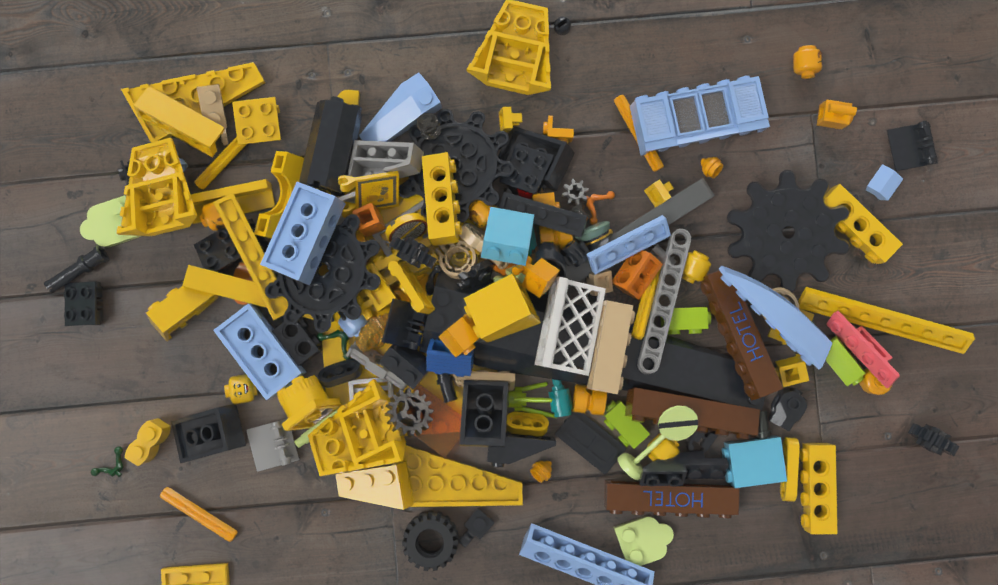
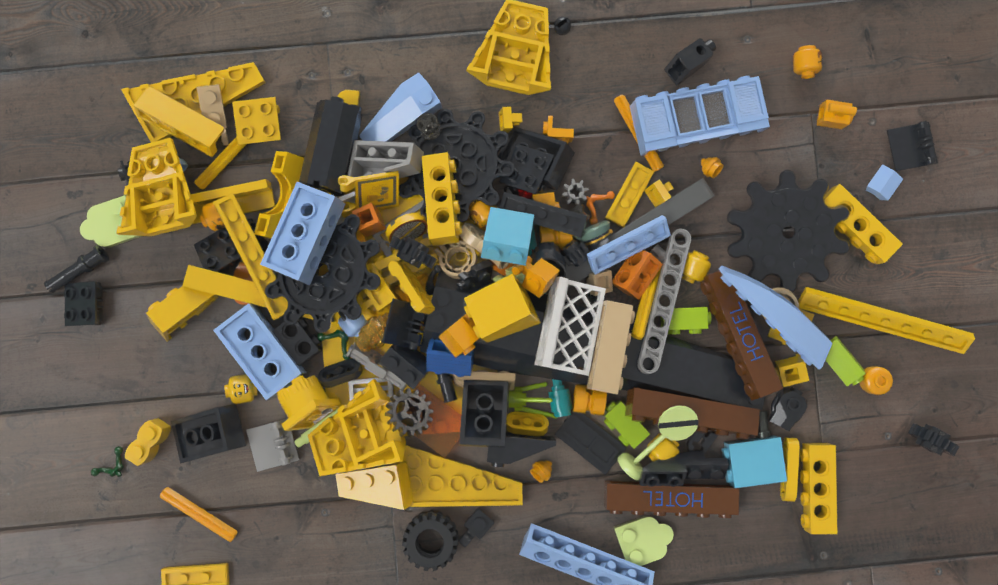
(629, 194): none -> yellow tile
(690, 60): none -> black torso
(864, 348): coral bracket -> none

